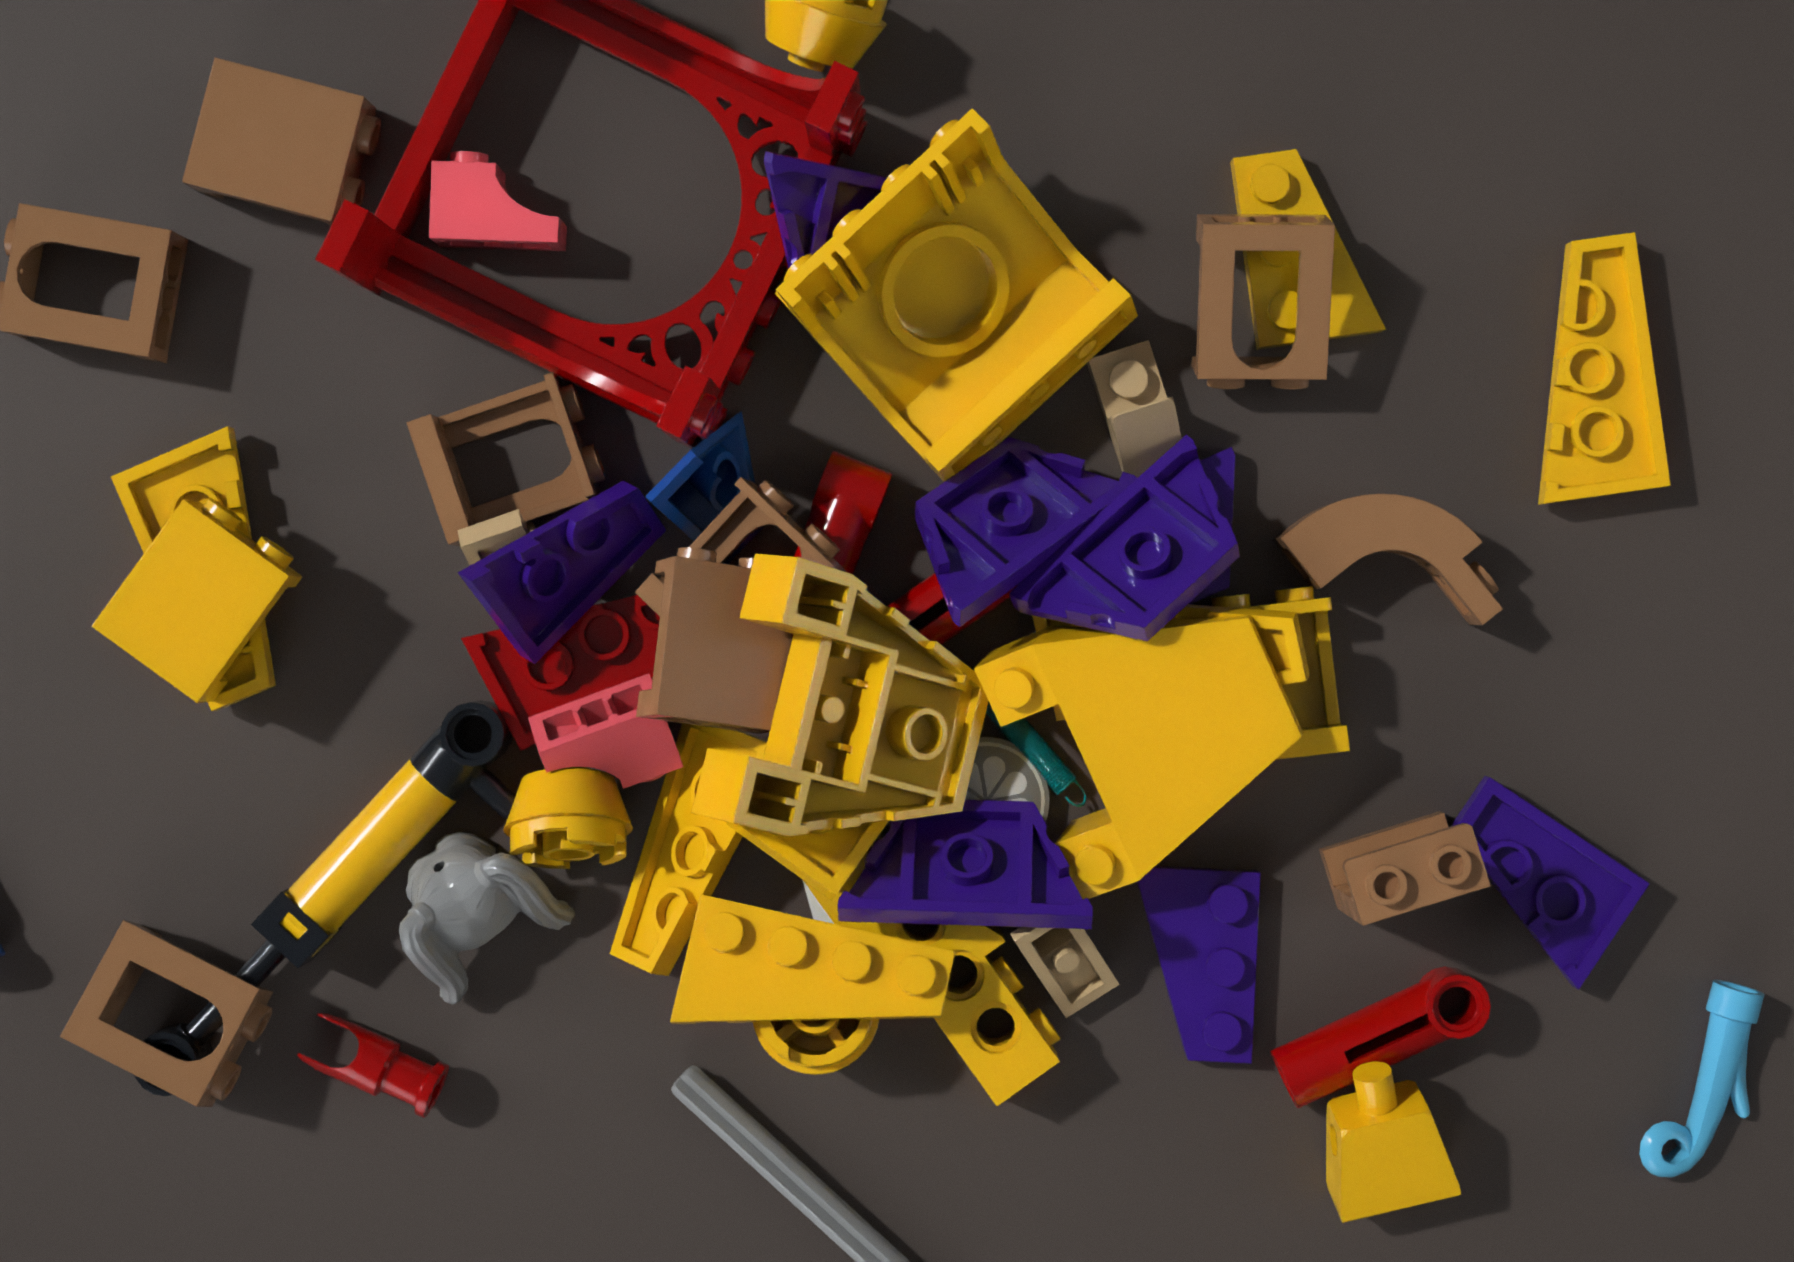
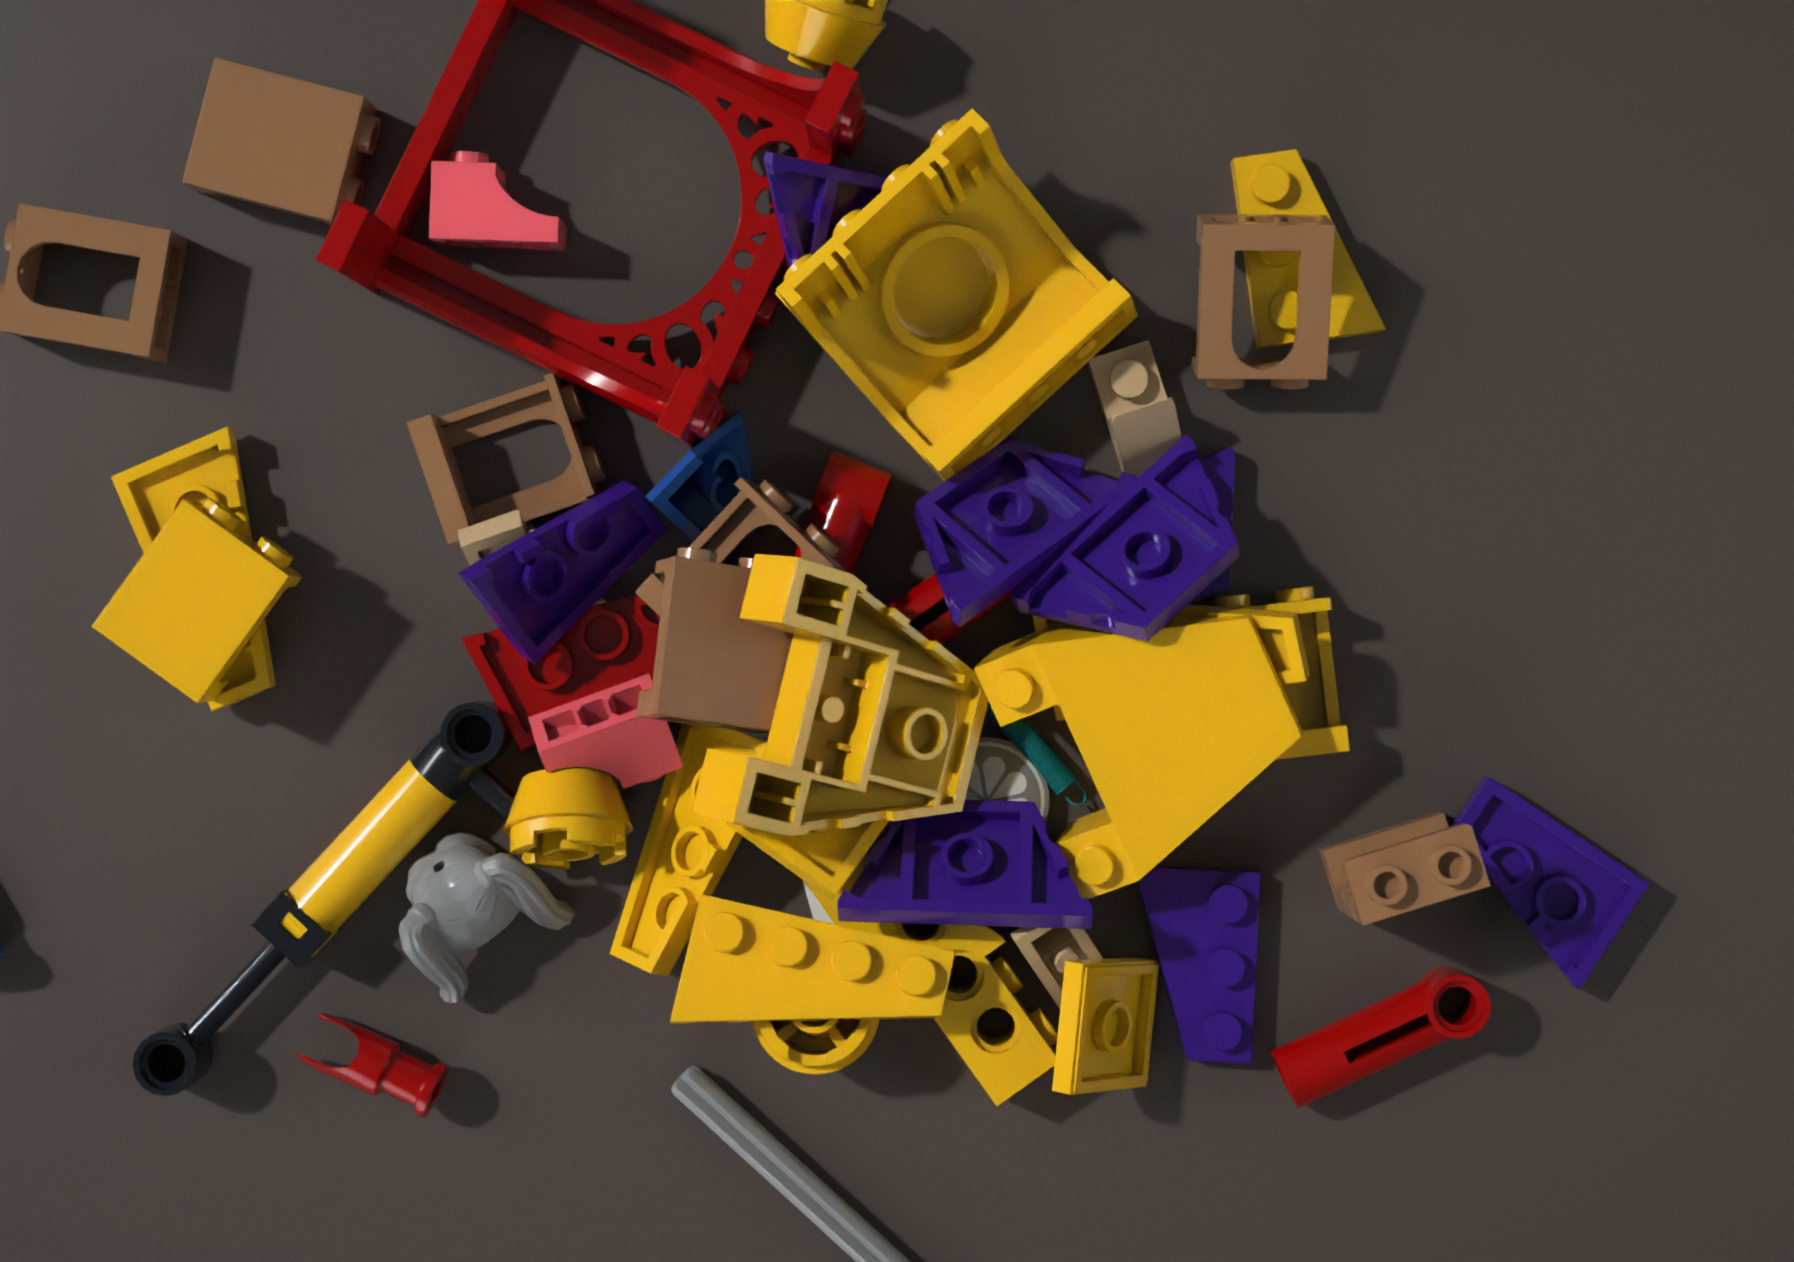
(237, 1000): medium nougat panel -> none
(1105, 1024): none -> yellow tile
(1354, 527): medium nougat arch -> none
(1384, 1147): yellow torso -> none
(1603, 389): yellow wing -> none
(1720, 1076): medium azure plant -> none

